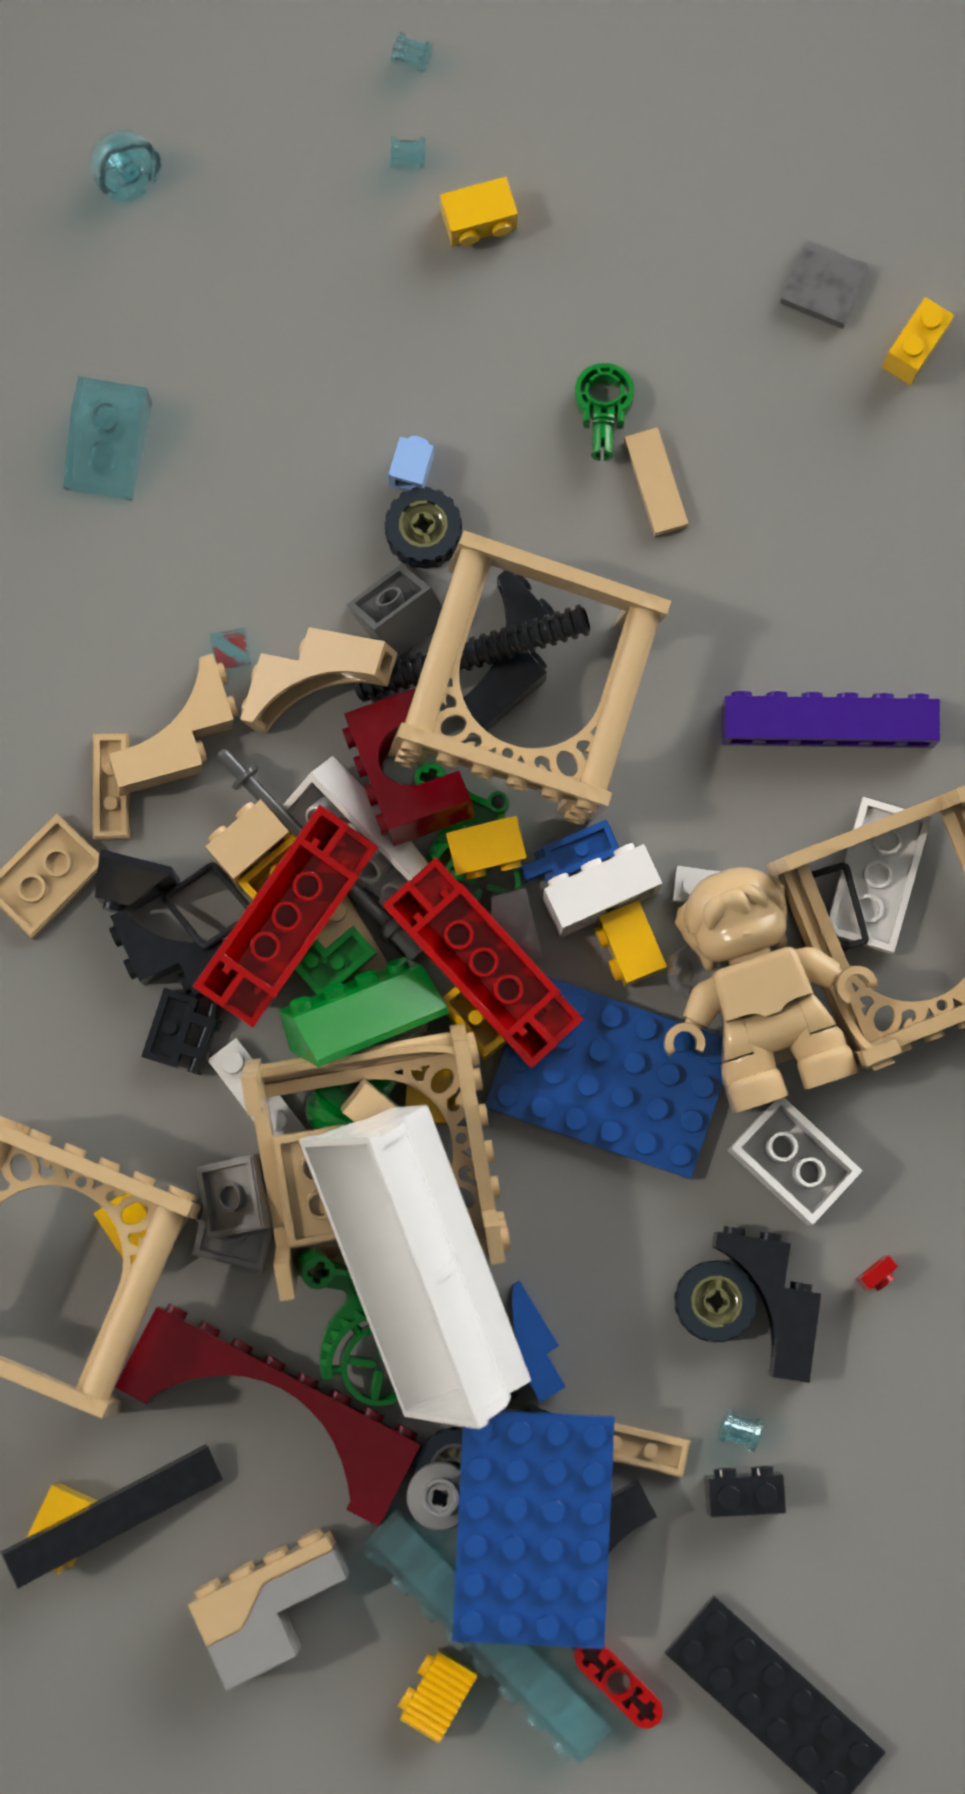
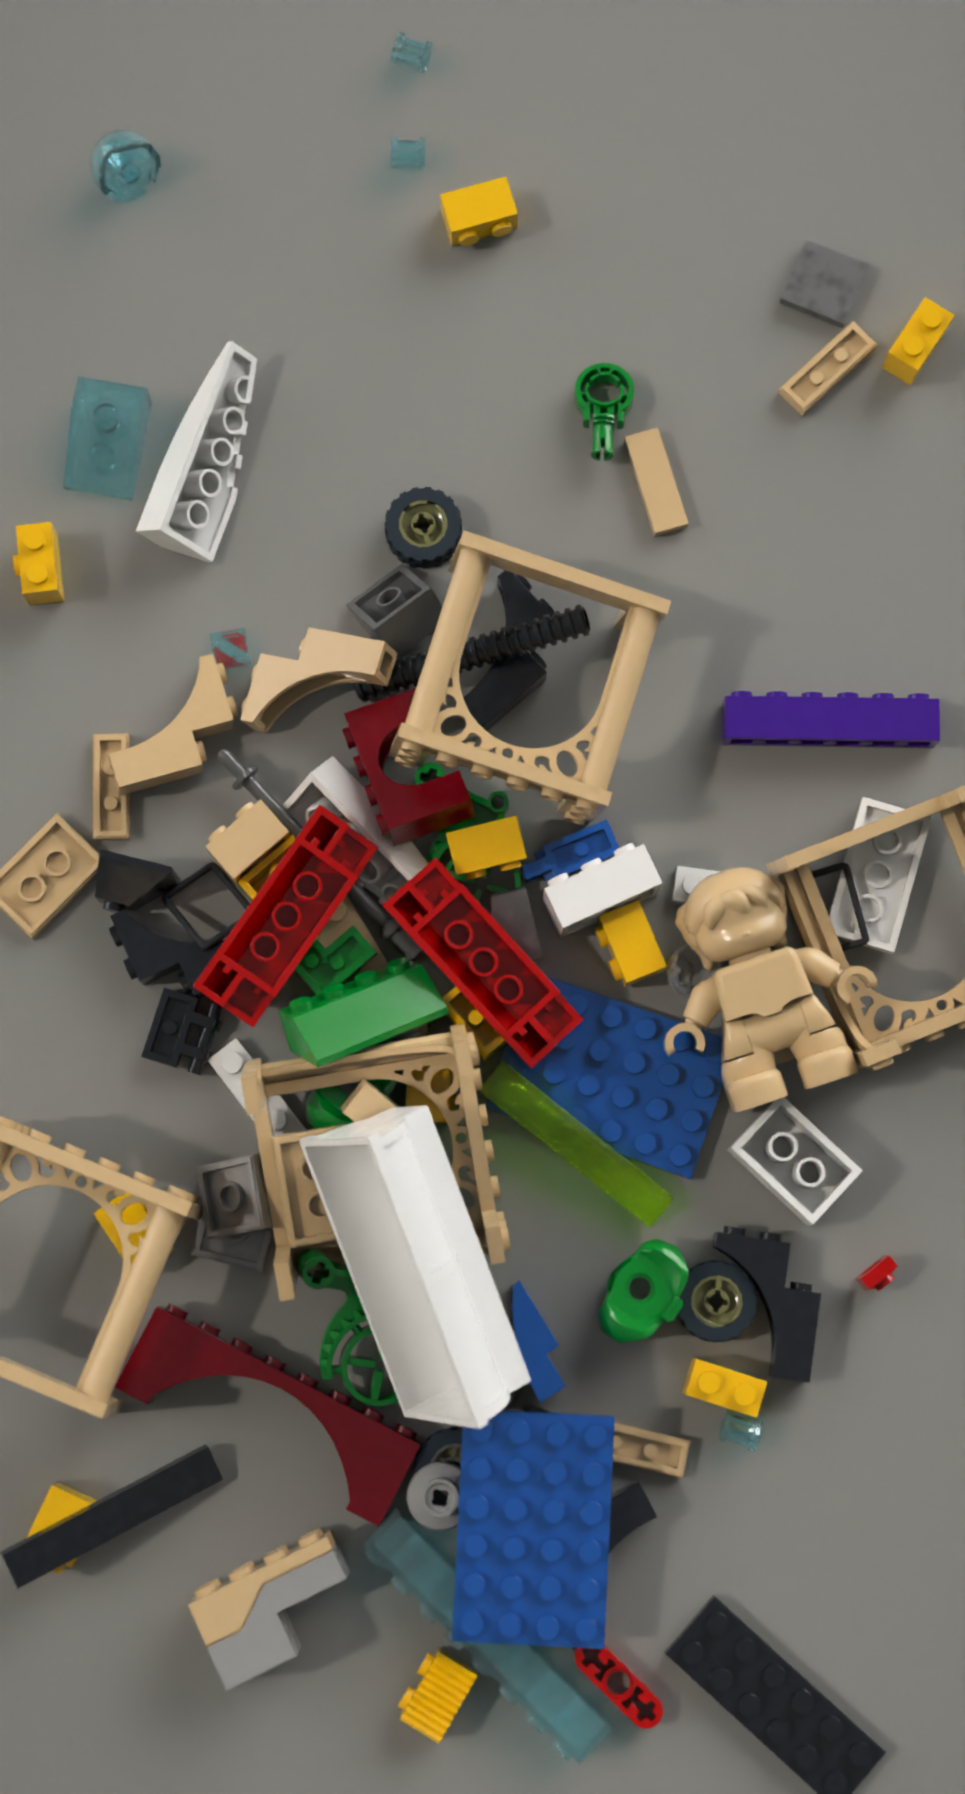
(39, 563): none -> yellow brick
(199, 470): none -> white wedge
(411, 463): light blue brick -> none
(576, 1144): none -> clear neon green plate
(636, 1319): none -> green piece
(724, 1387): none -> yellow brick
(745, 1493): black brick -> none
(827, 368): none -> tan tile

